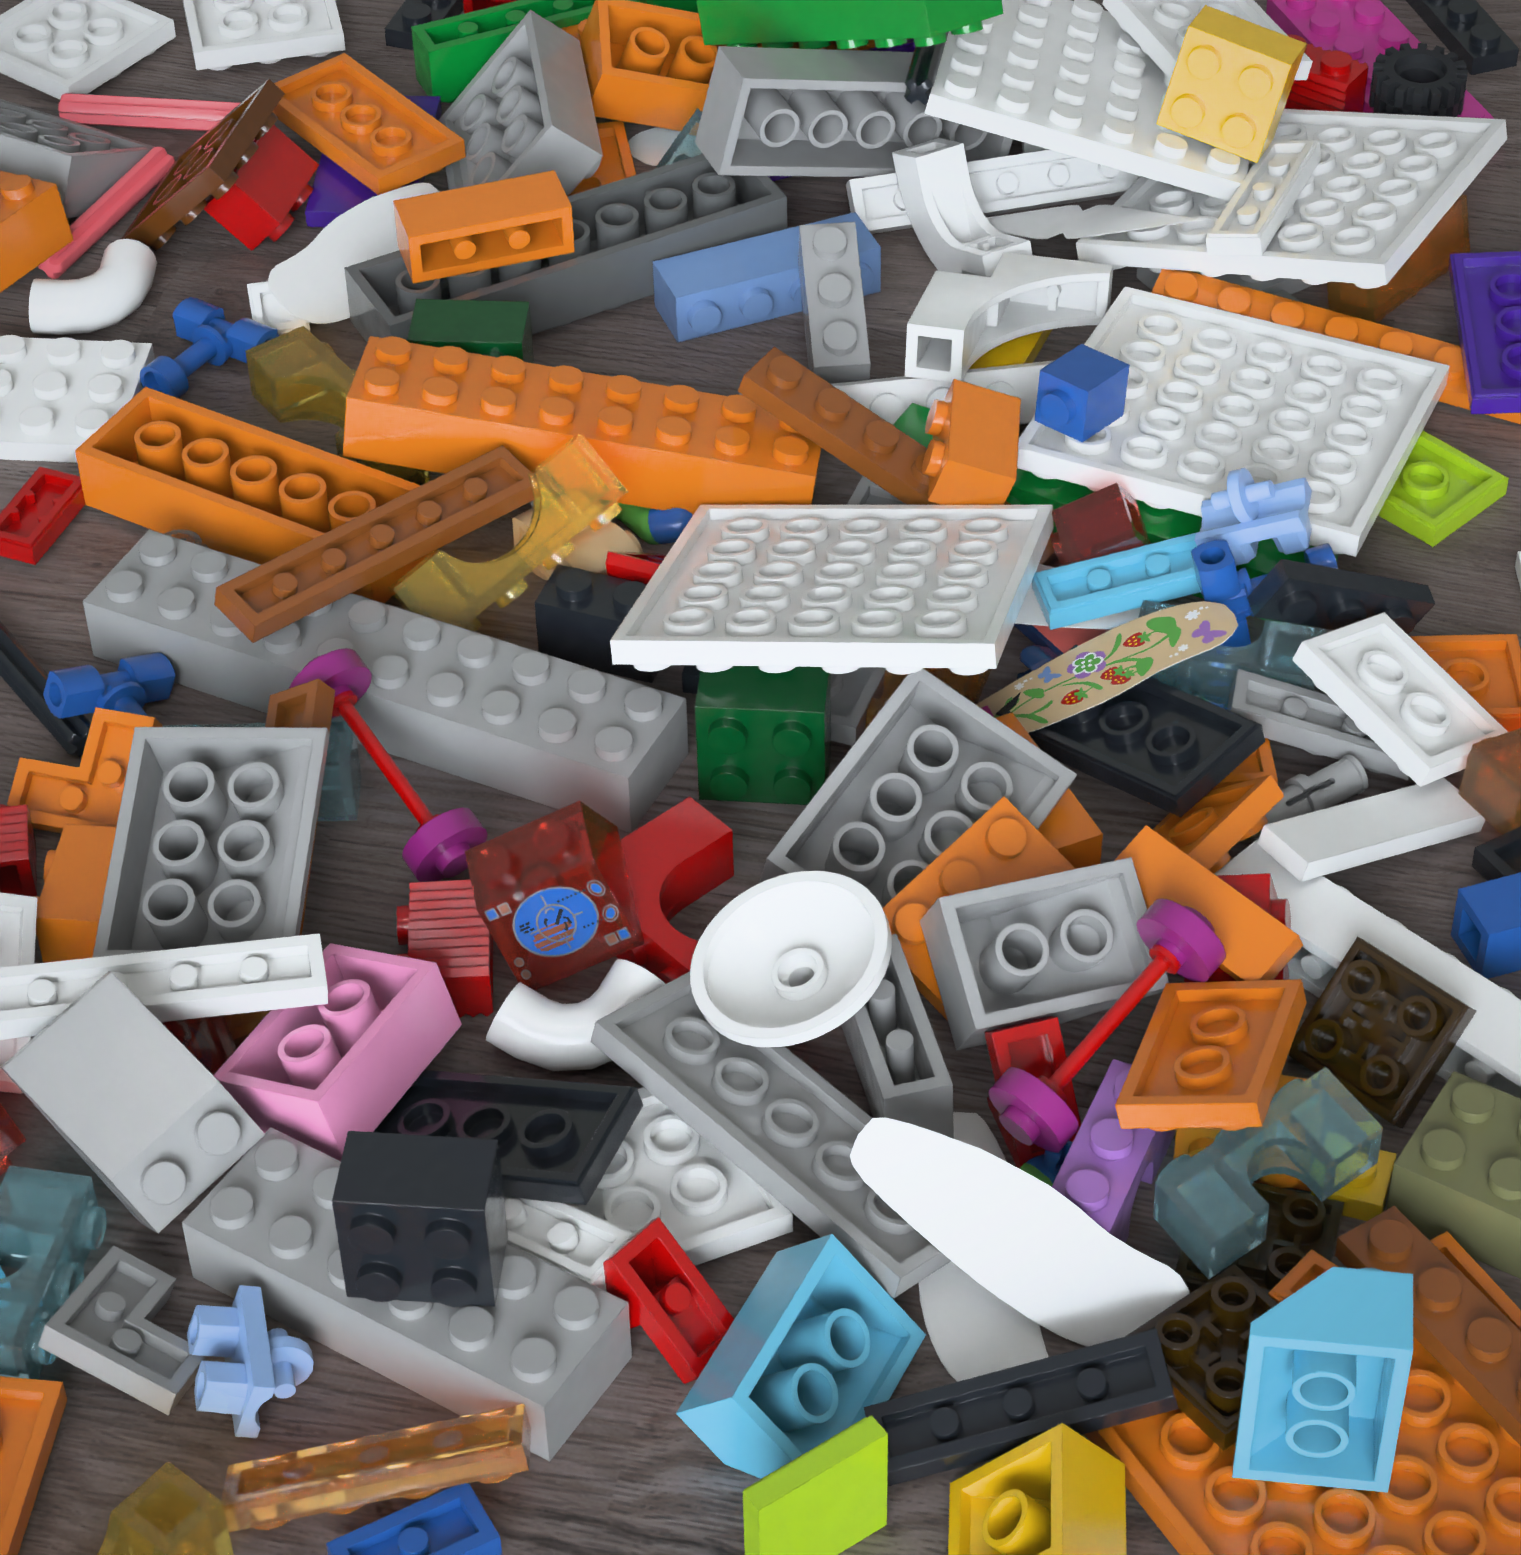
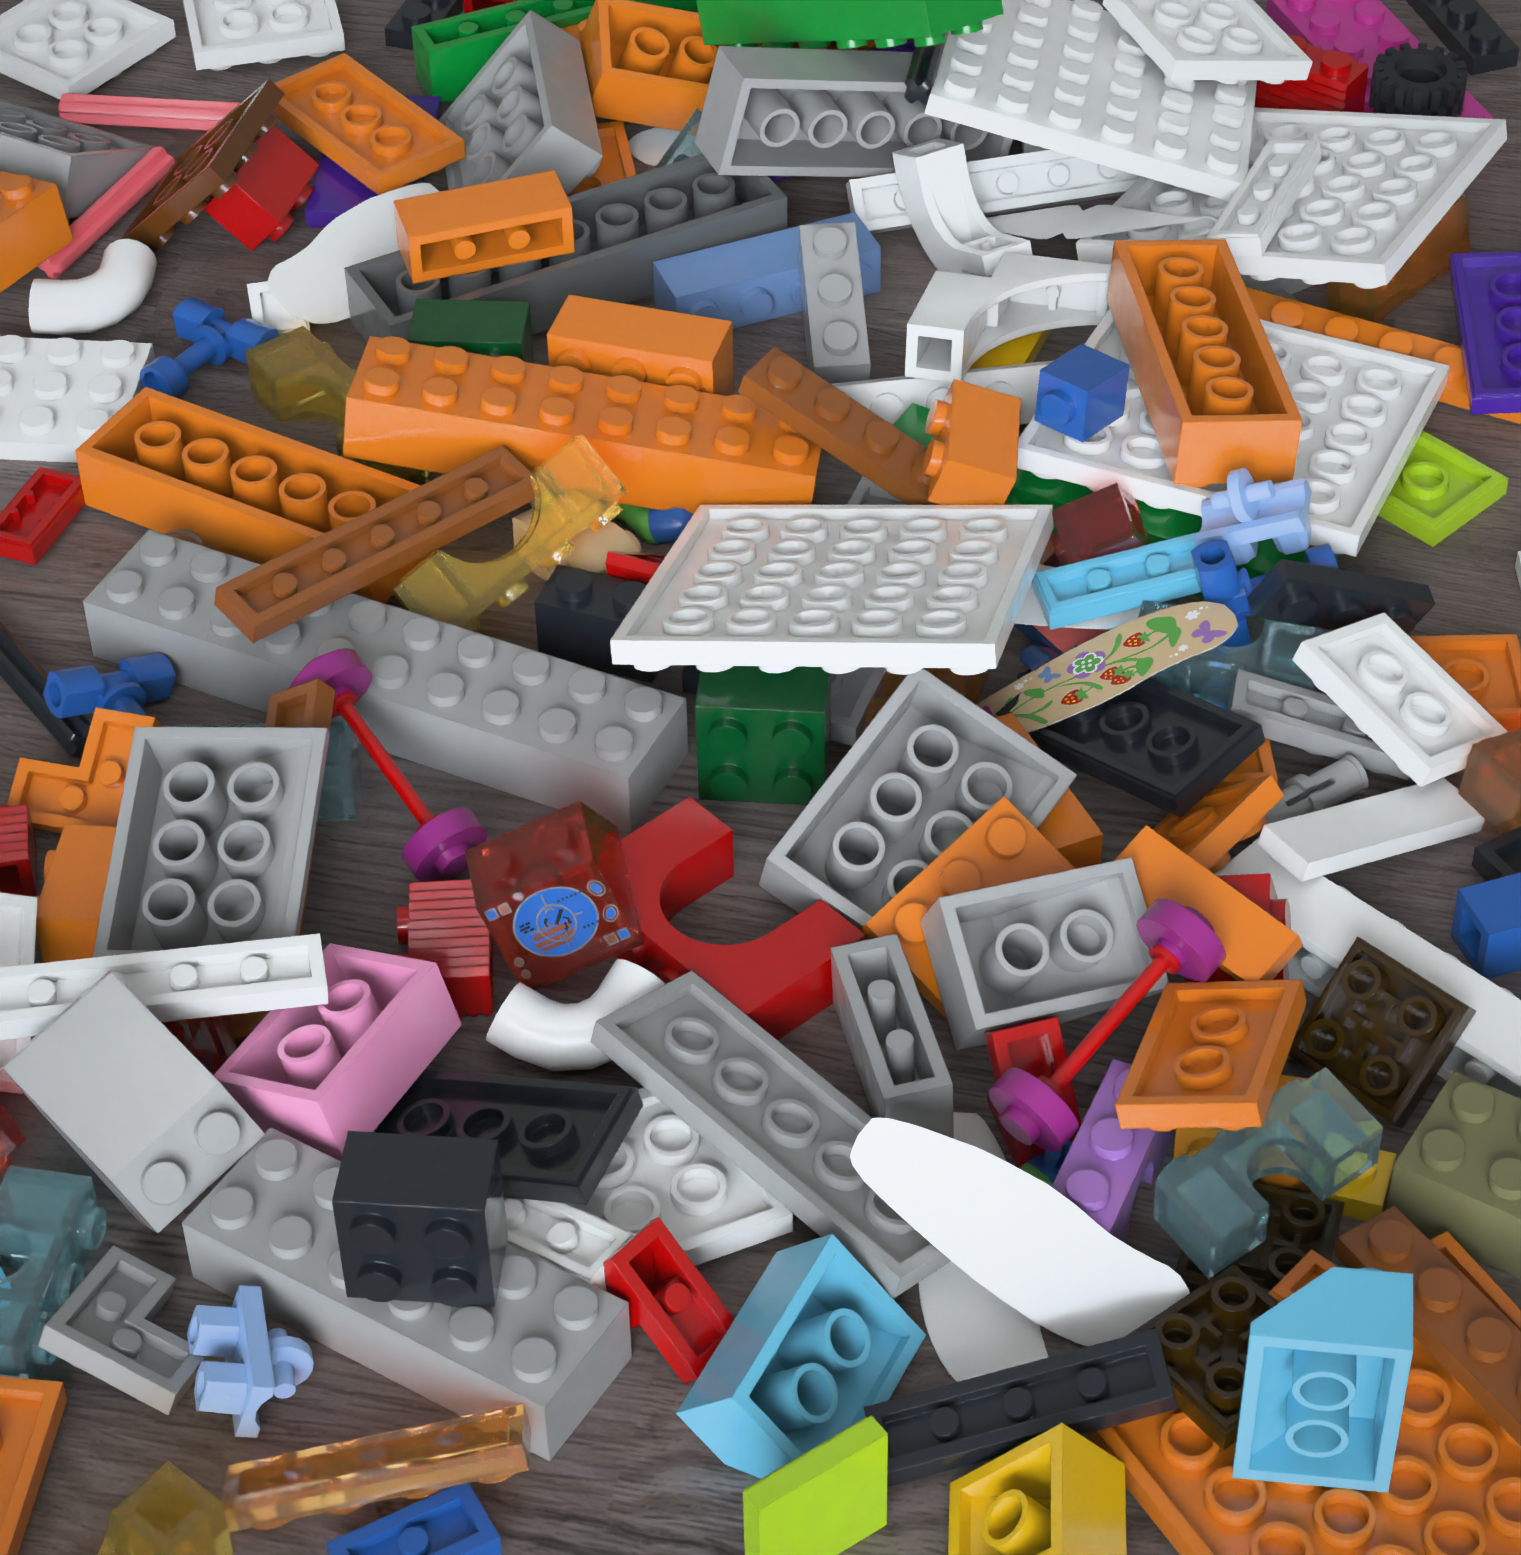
(643, 344): none -> orange brick
(791, 959): white dish -> none
(1202, 361): none -> orange brick
(1231, 83): yellow brick -> none

